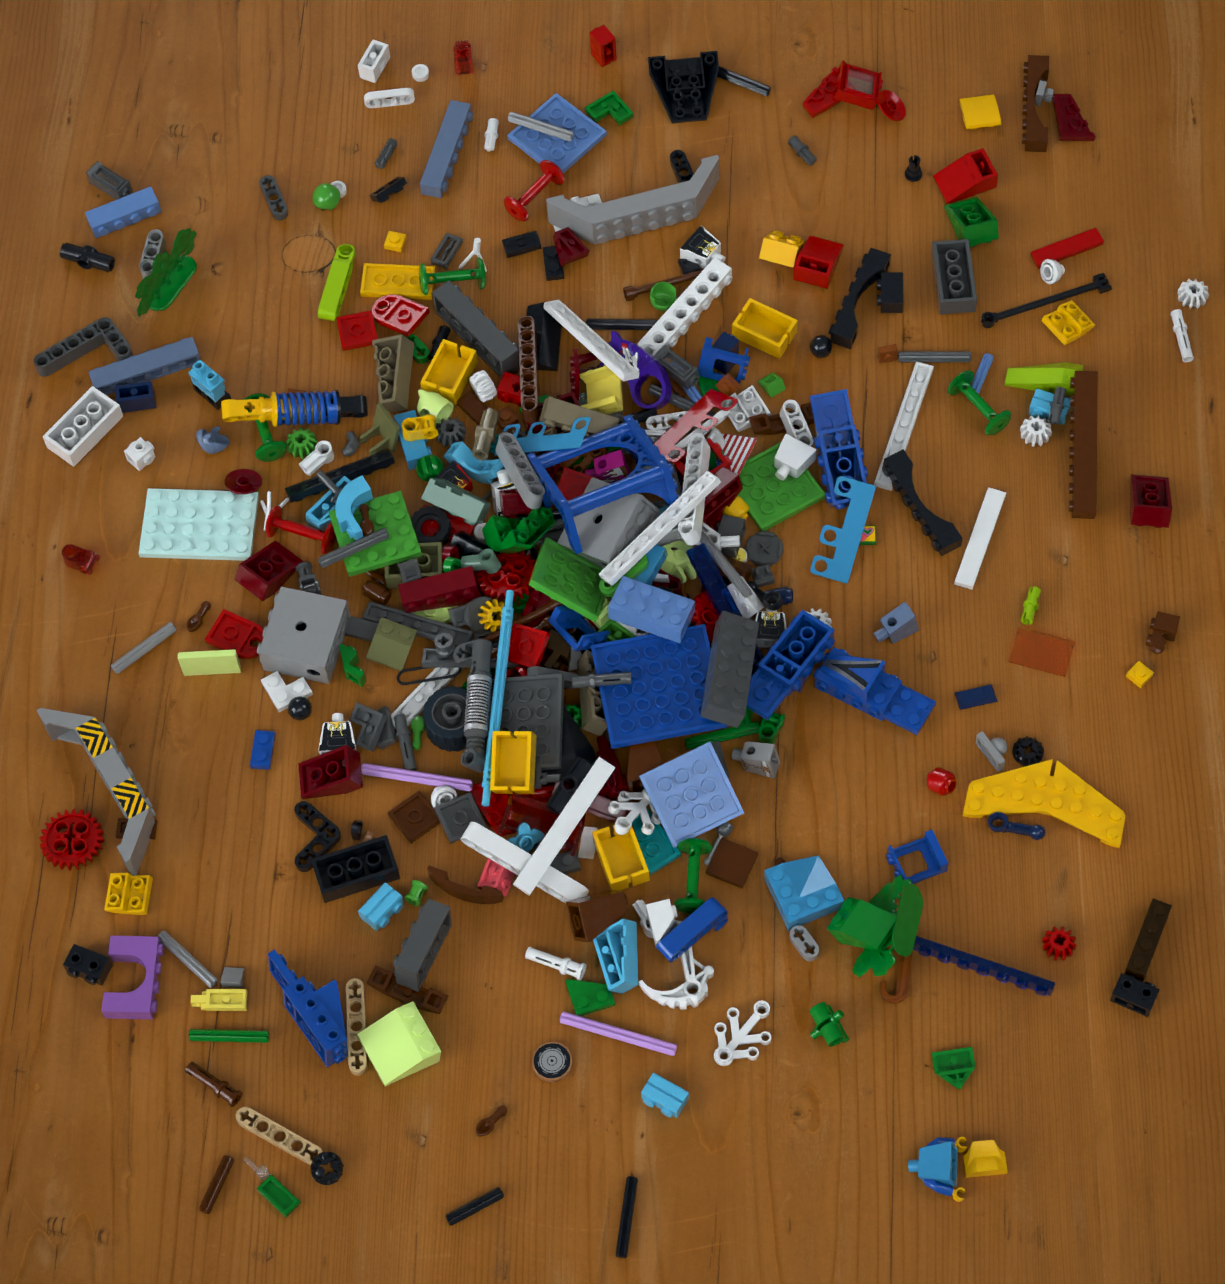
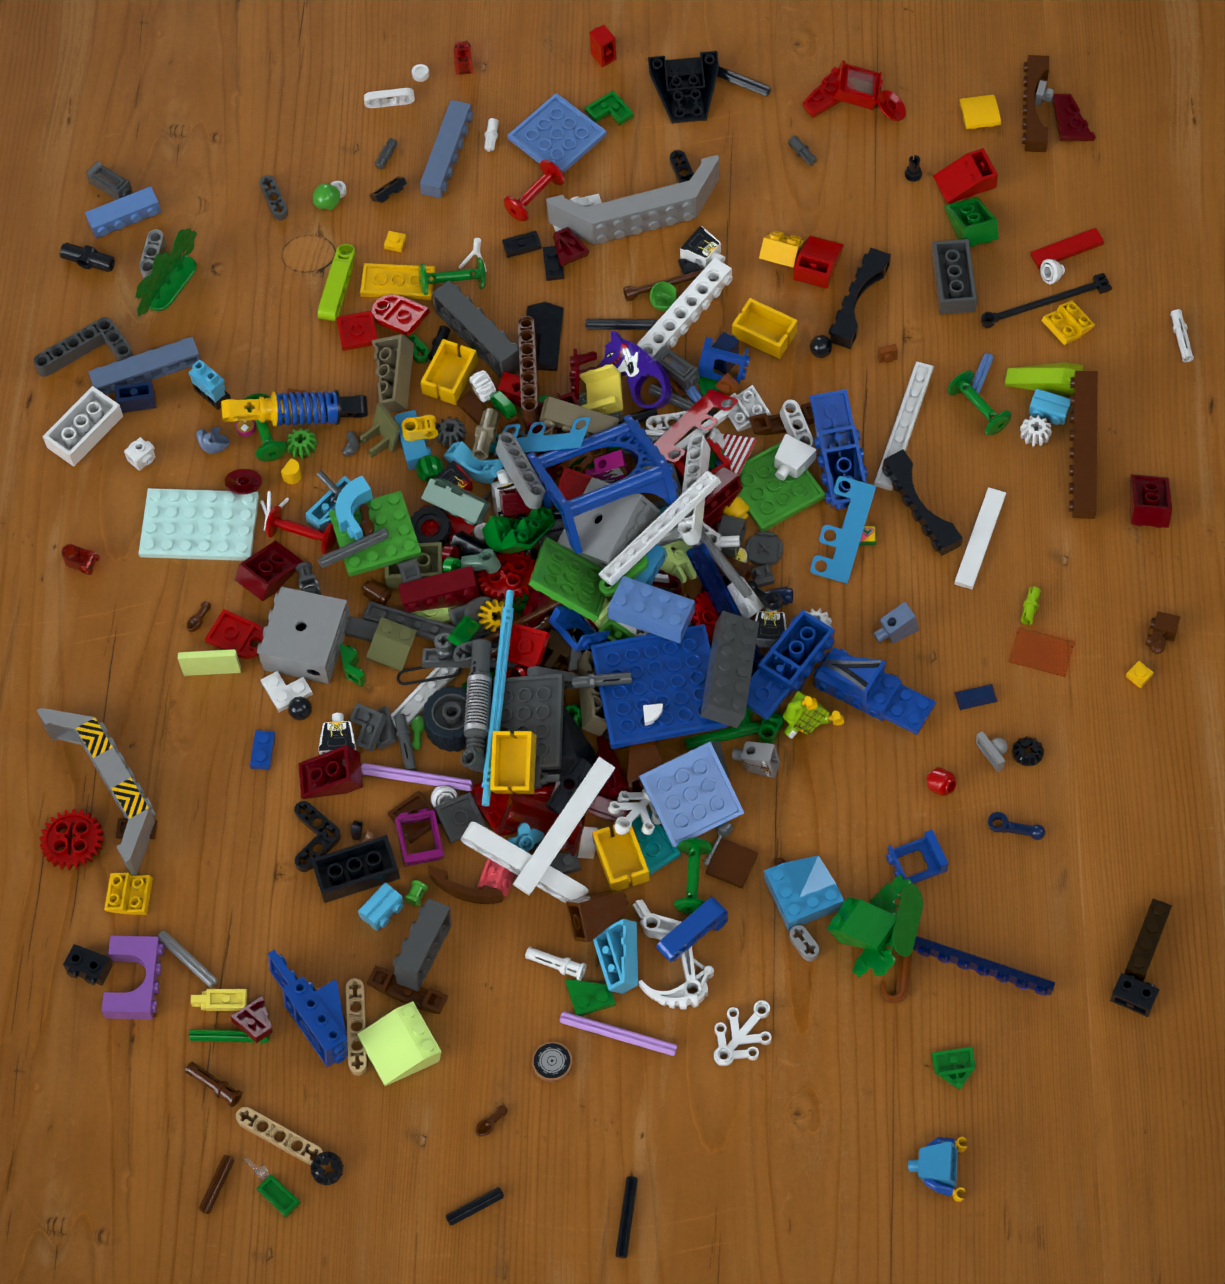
(143, 647): light grey axle -> none
(232, 977): light grey slope -> none
(245, 428): none -> tile
(253, 1020): none -> wing
(291, 472): none -> yellow brick
(316, 458): white piece -> none
(351, 471): black plate -> none
(374, 61): white brick -> none
(376, 576): reddish brown piece -> none
(421, 857): none -> magenta window
(434, 259): dark grey tile -> none
(434, 404): yellowish green piece -> none
(464, 631): none -> green tile
(503, 404): none -> green beam
(541, 126): light grey axle -> none
(591, 340): white tile -> none
(652, 713): none -> white tile
(661, 918): white slope -> none
(664, 1095): medium azure brick -> none
(772, 384): bright green slope -> none
(806, 714): none -> lime torso
(828, 1024): green pin -> none
(890, 292): black brick -> none
(934, 356): dark grey axle -> none
(984, 1159): yellow slope -> none
(1057, 406): dark grey axle -> none
(1060, 796): yellow wing -> none
(1062, 937): red gear -> none
(1193, 293): white gear -> none

